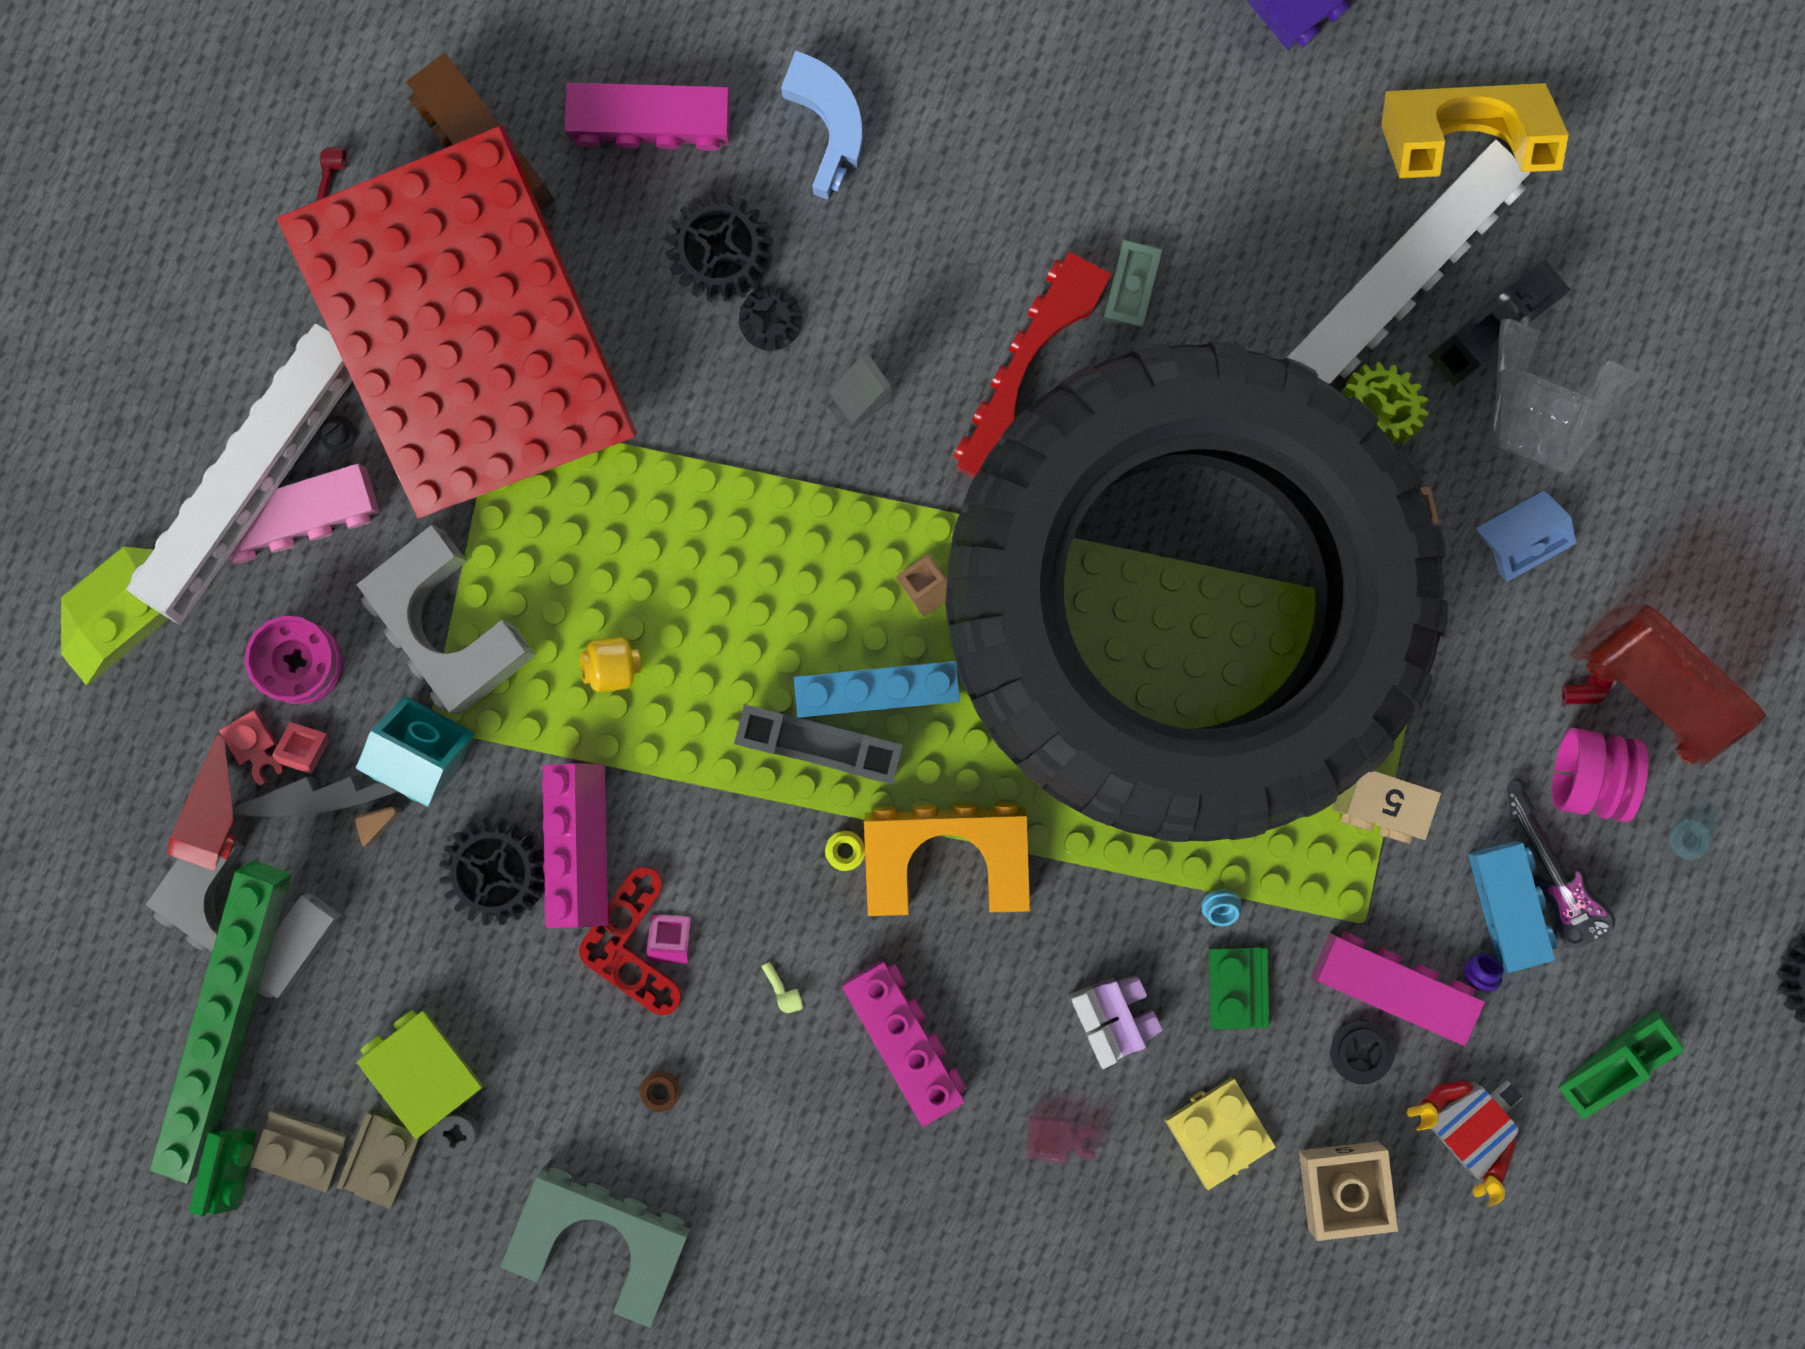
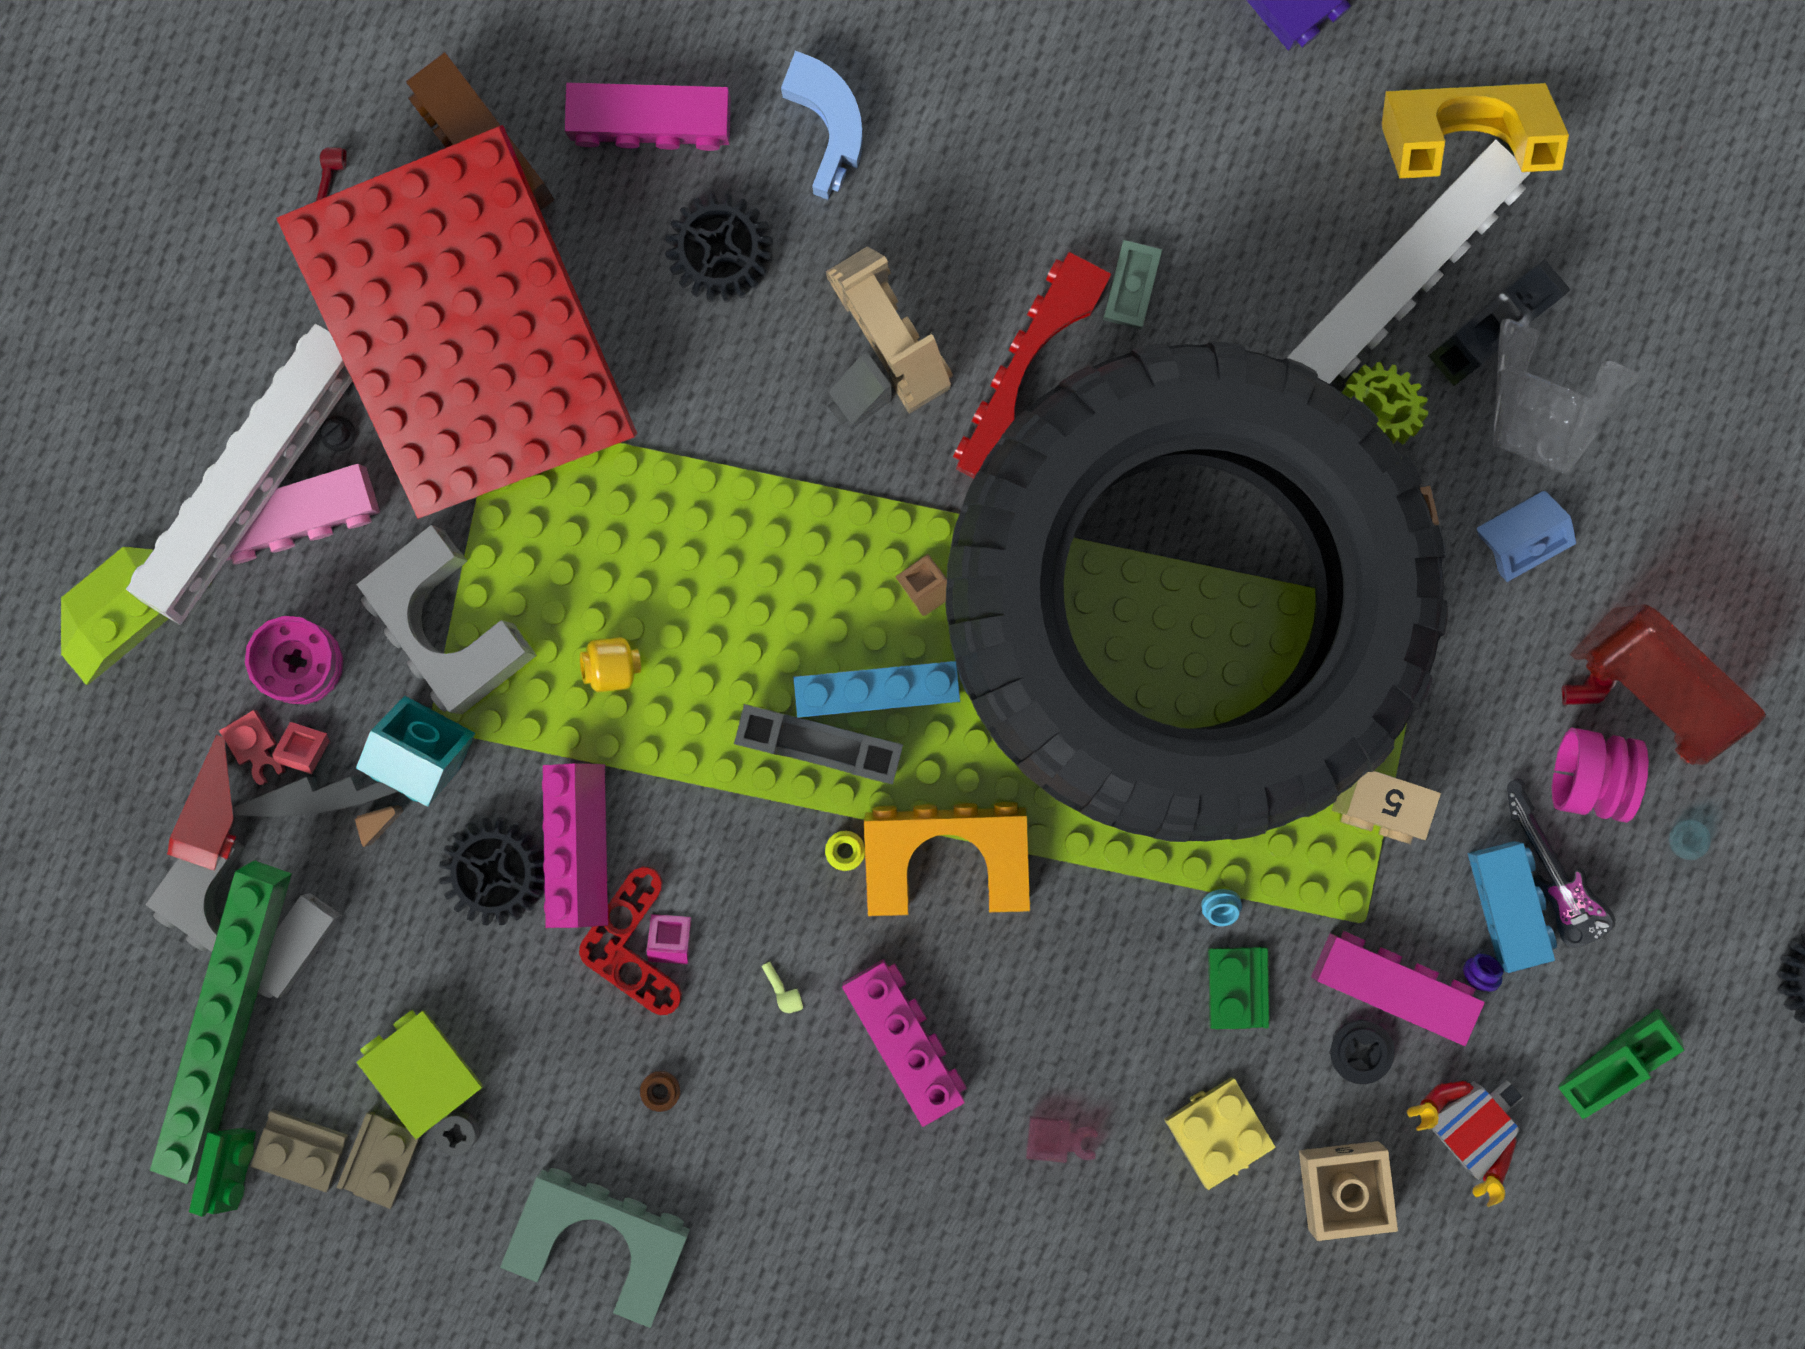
(778, 335): black gear -> none
(912, 366): none -> tan wedge
(1109, 1021): lavender hips -> none

